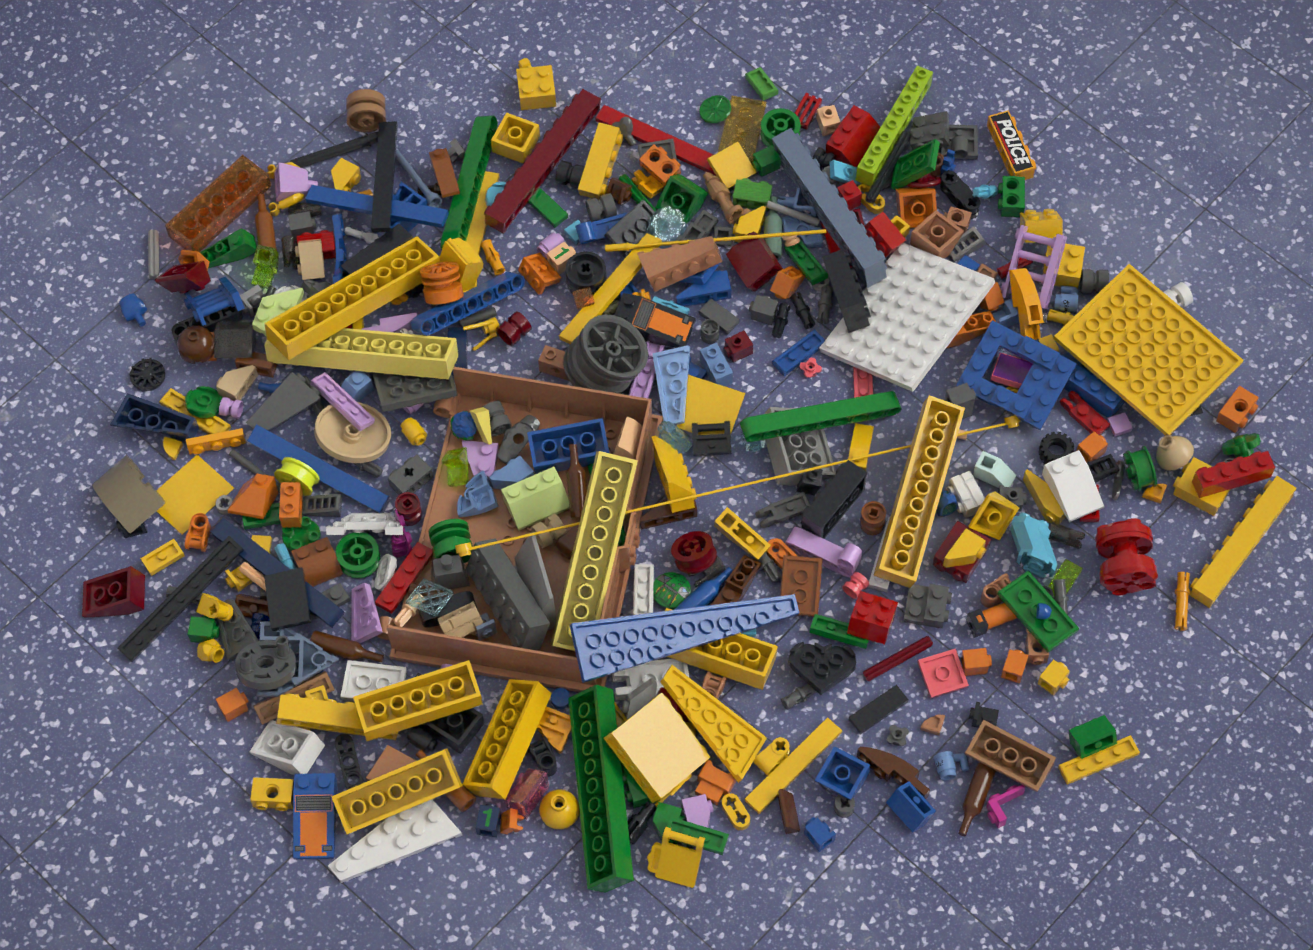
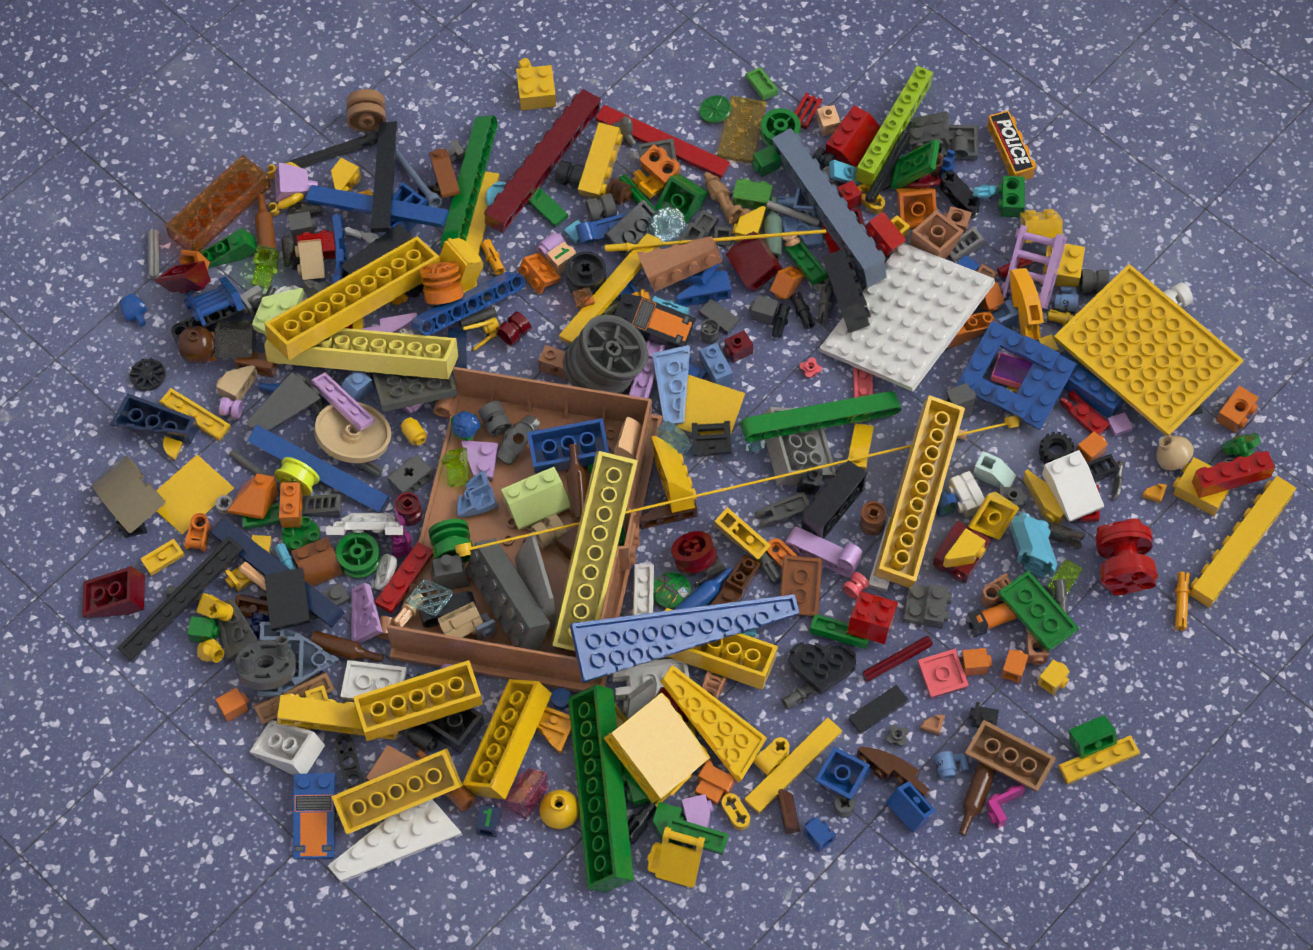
(203, 402): green tile -> none
(216, 441): light orange plate -> none
(265, 786): yellow brick -> none
(482, 422): light yellow piece -> none
(509, 821): orange tile -> none
(512, 473): medium blue slope -> none
(515, 138): yellow brick -> none
(542, 753): black piece -> none
(731, 165): yellow tile -> none
(798, 353): blue tile -> none
(1043, 611): blue hinge -> none
(1140, 469): green wheel -> none

